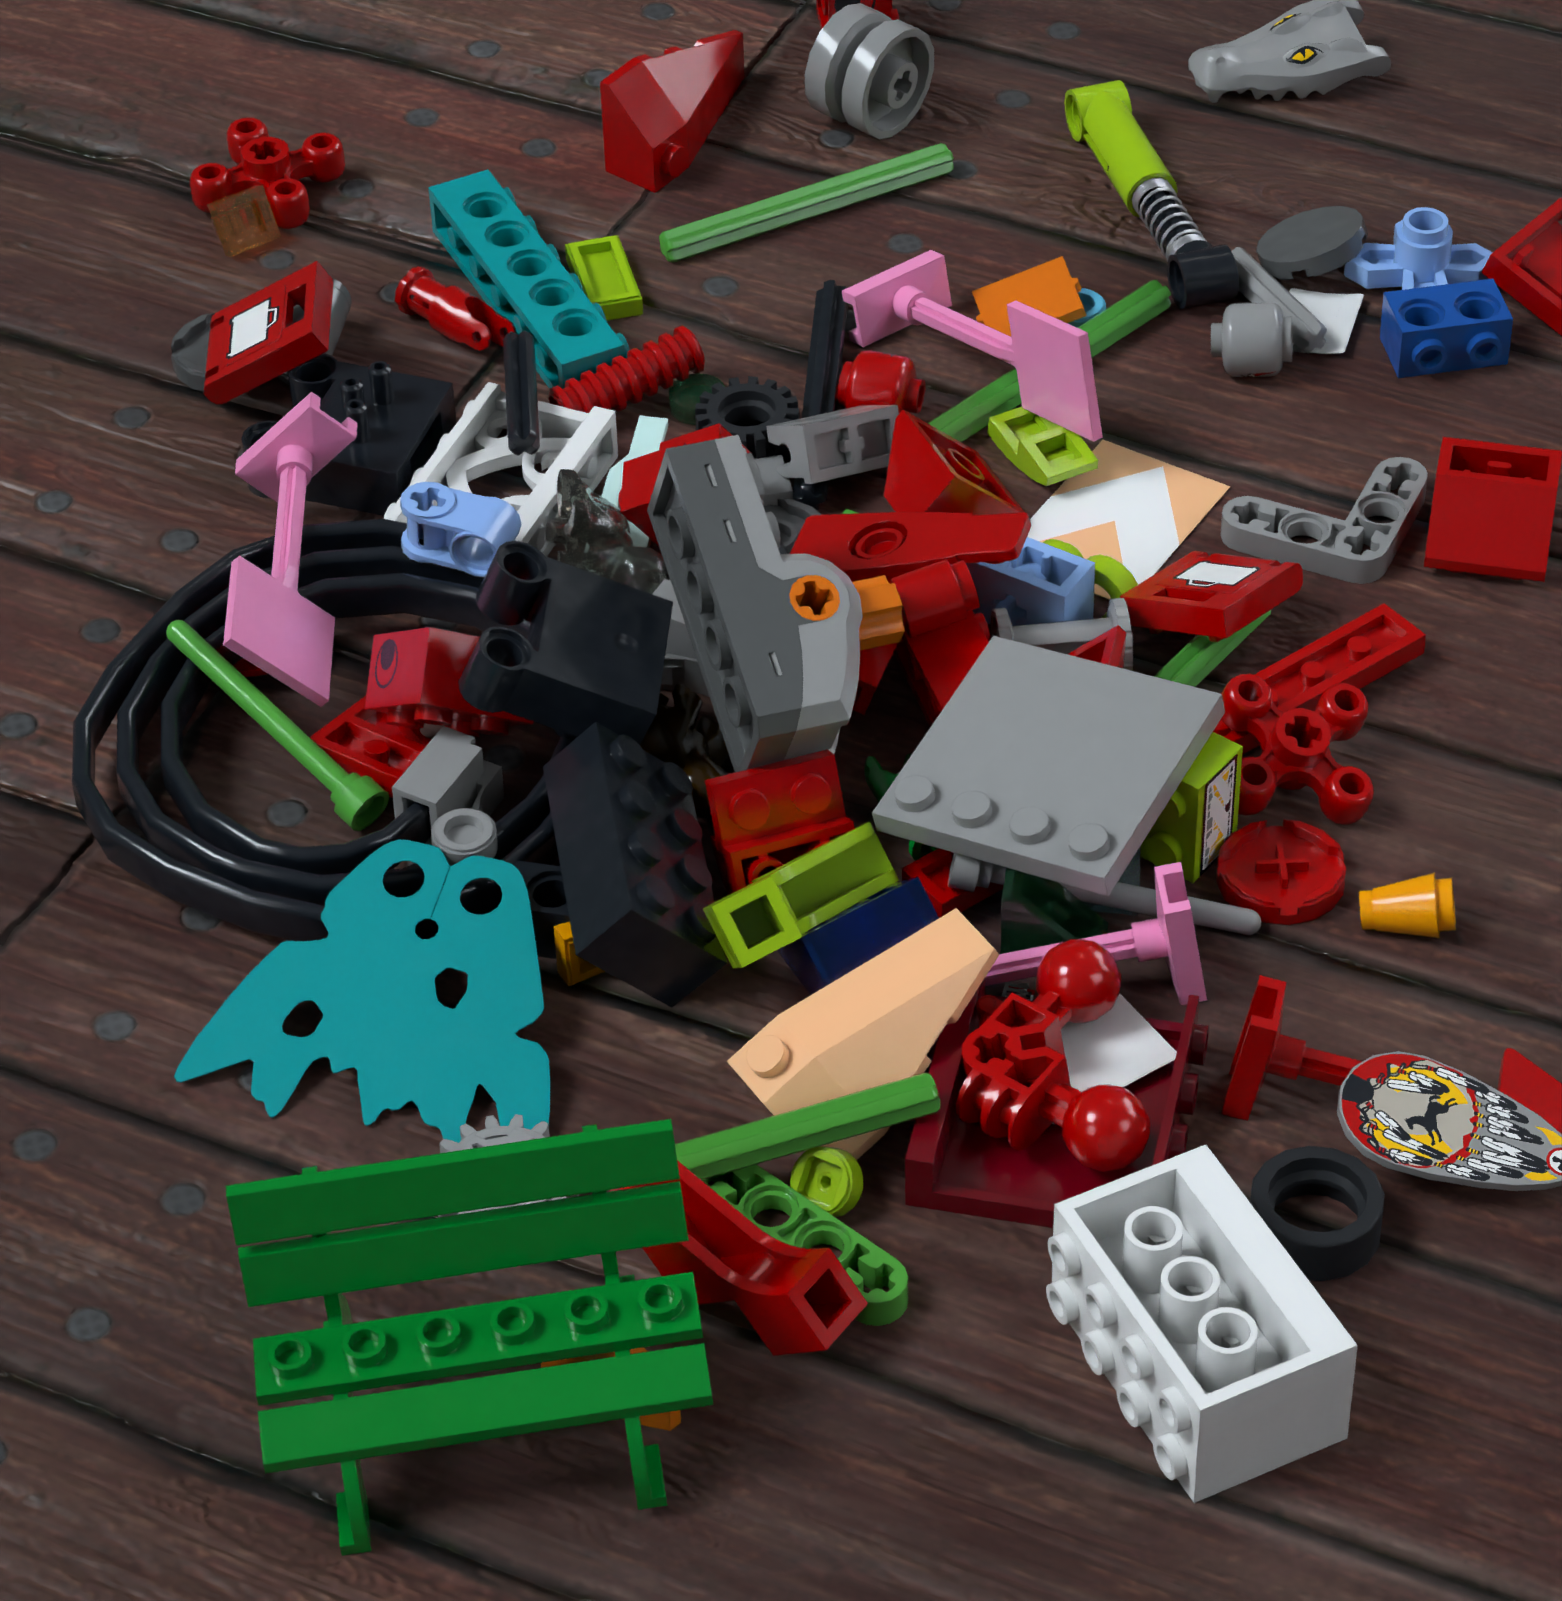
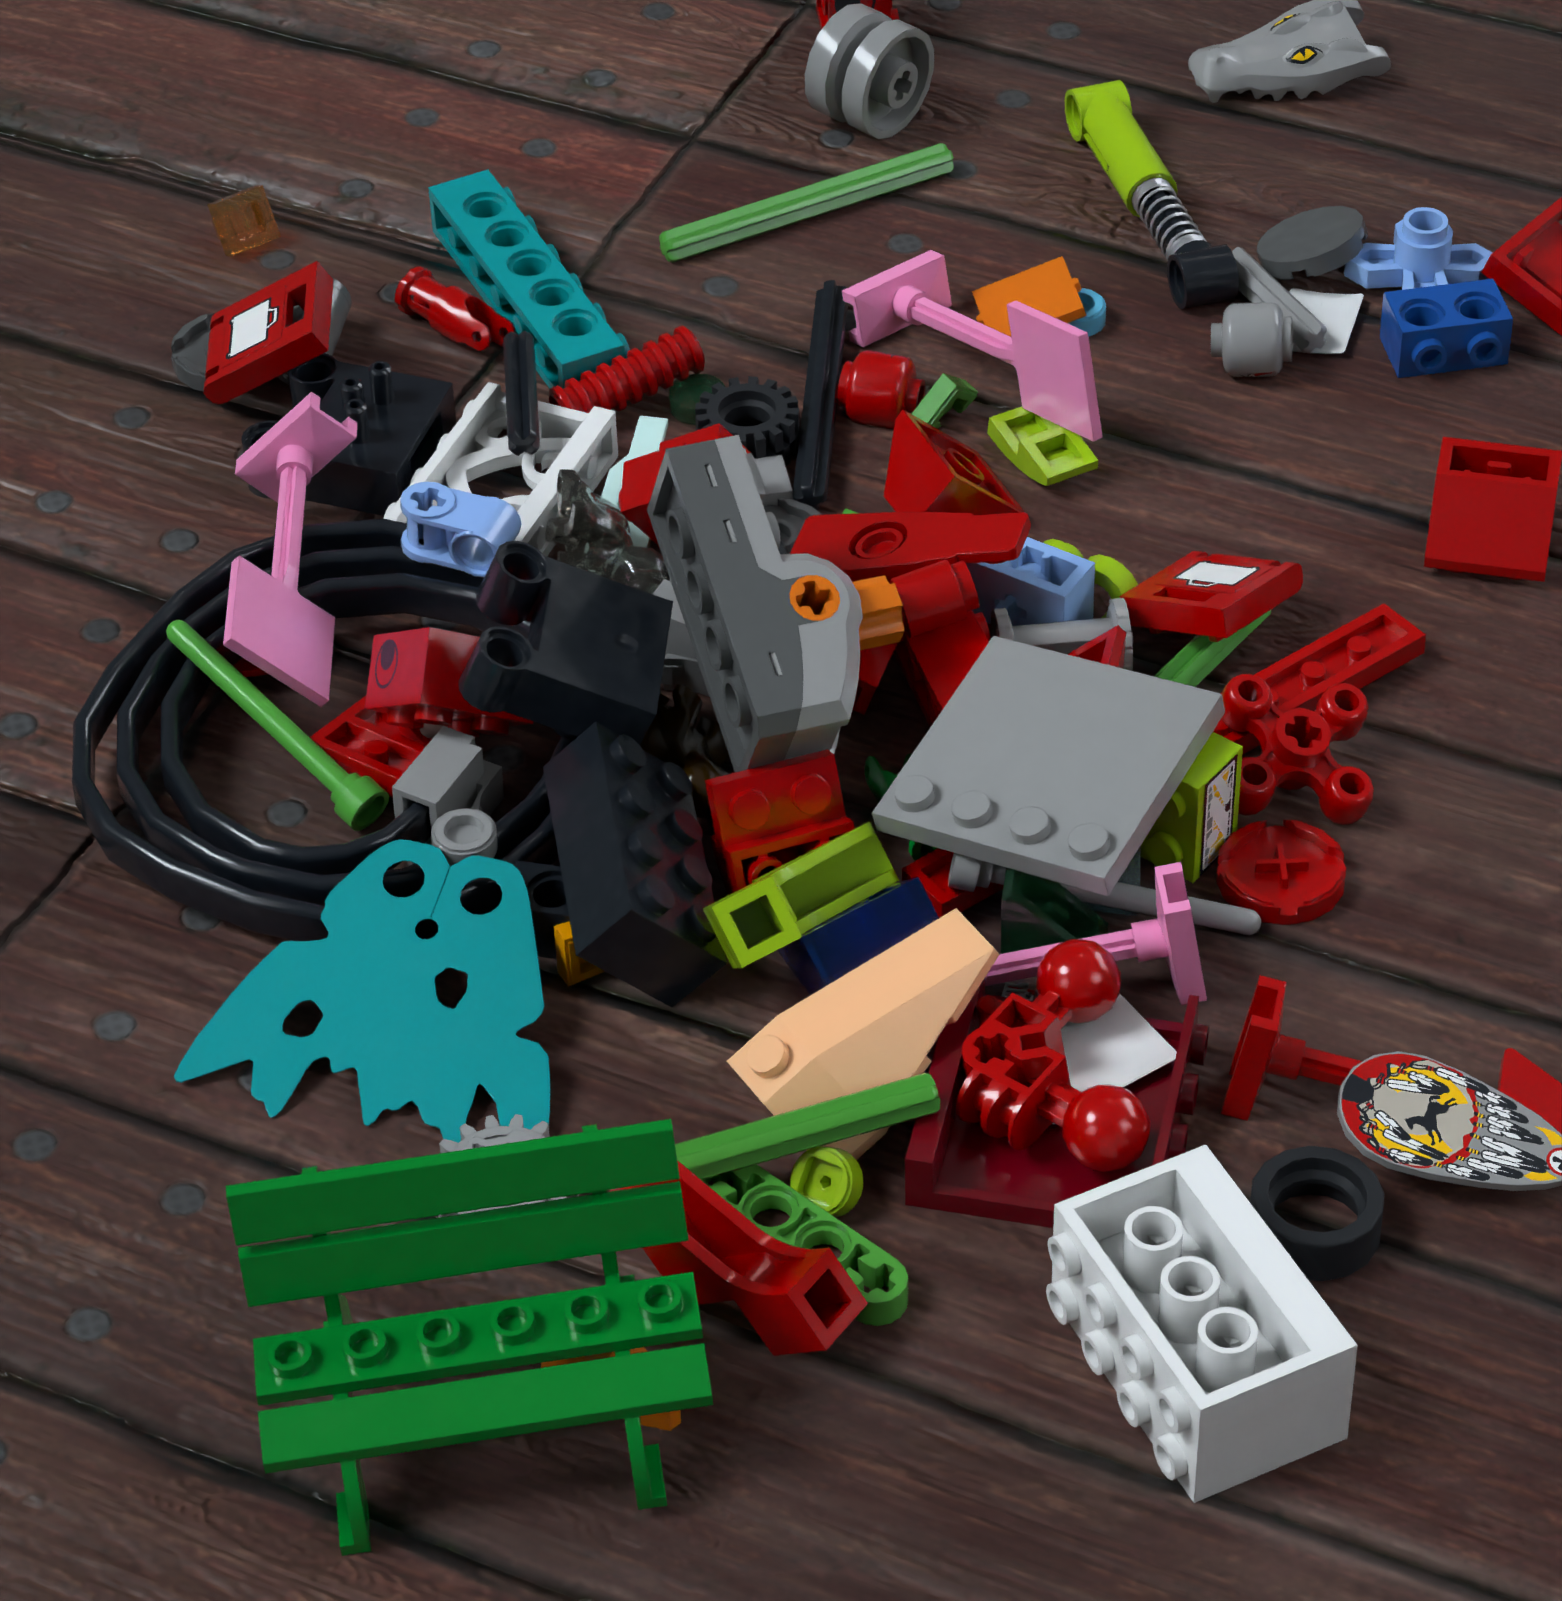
(271, 164): red gear -> none
(605, 276): lime tile -> none
(666, 107): red wedge -> none
(836, 442): light grey hinge -> none
(944, 395): none -> bright green tile
(1103, 331): bright green axle -> none
(1127, 510): sticker -> none
(1251, 521): light grey beam -> none
(1410, 907): light orange cone -> none

